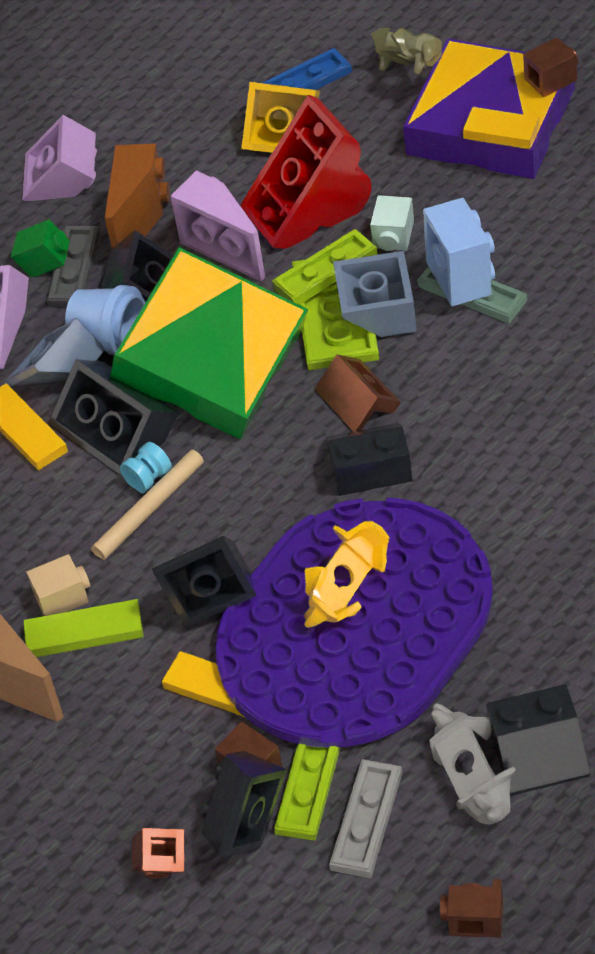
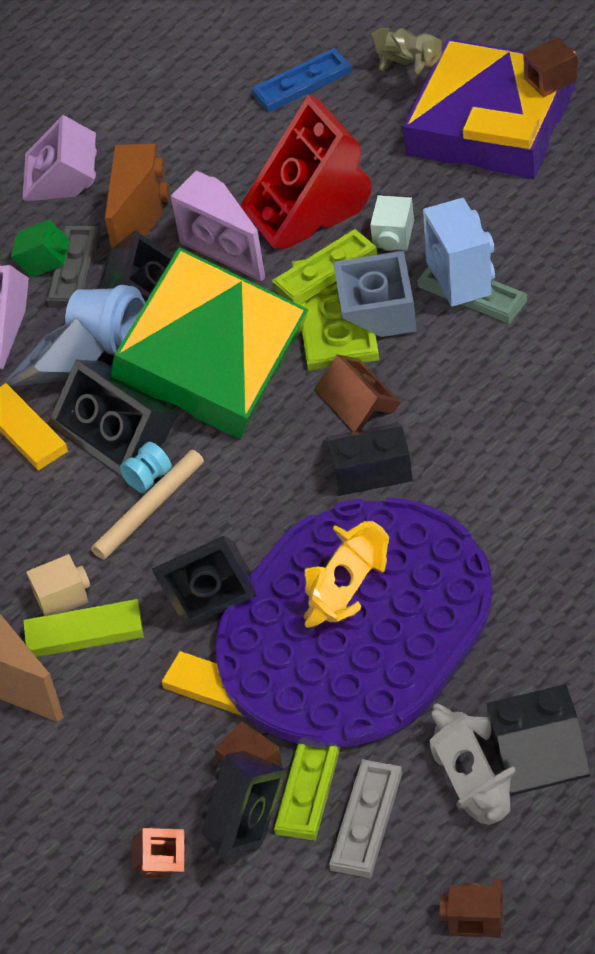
(270, 113): yellow slope -> none

